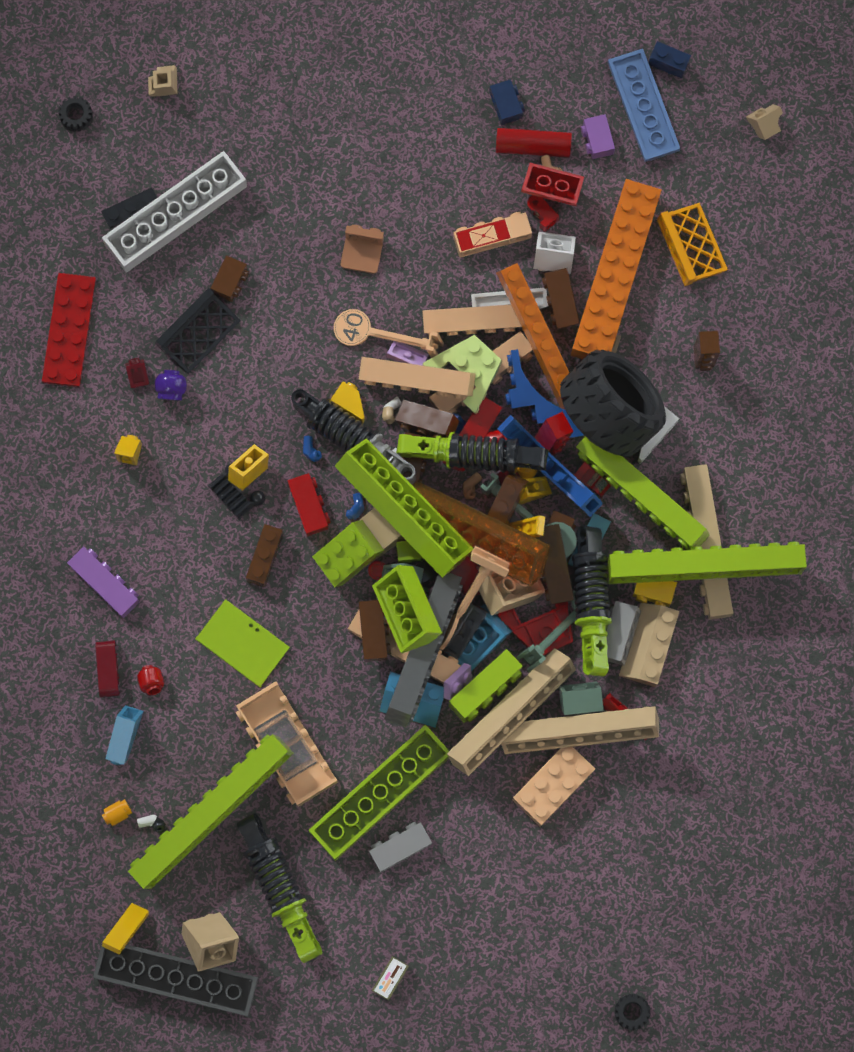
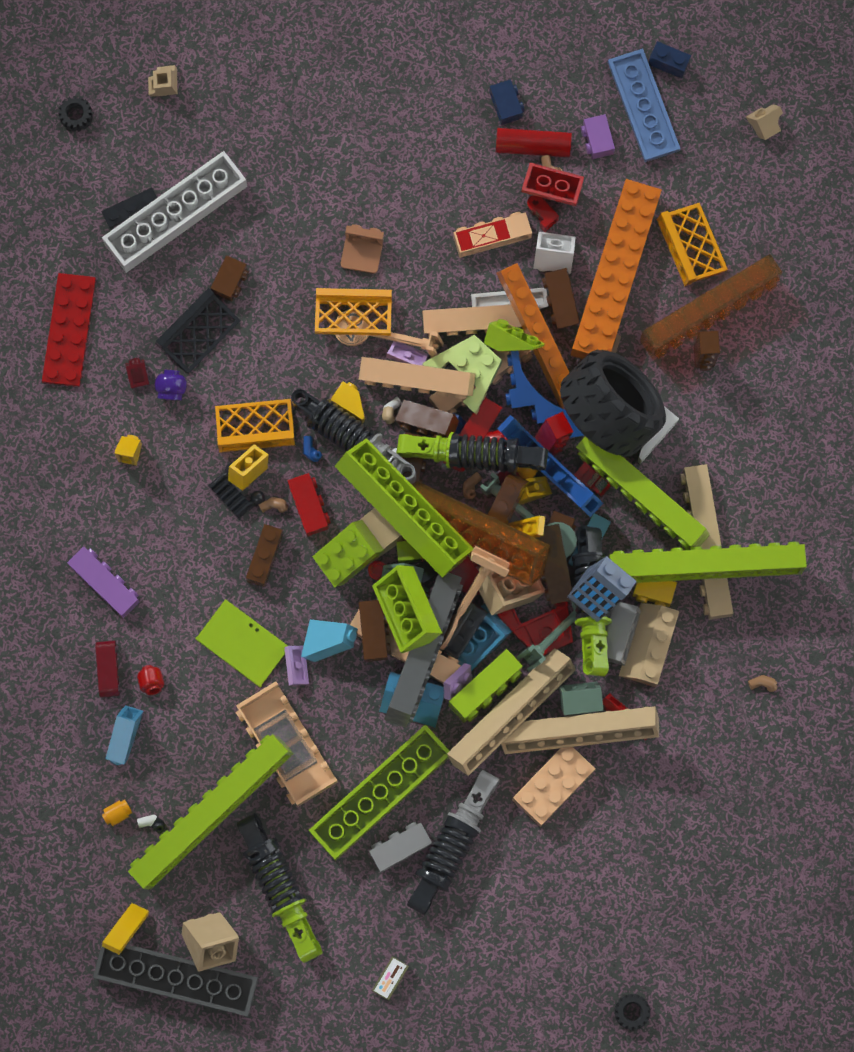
(261, 440): none -> light orange fence
(274, 502): none -> medium nougat arm
(296, 666): none -> lavender plate
(327, 639): none -> medium azure slope
(353, 297): none -> light orange fence
(358, 507): blue arm -> none
(457, 831): none -> black piece
(505, 337): none -> lime slope
(601, 588): none -> sand blue slope
(711, 306): none -> clear orange brick
(764, 681): none -> medium nougat arm

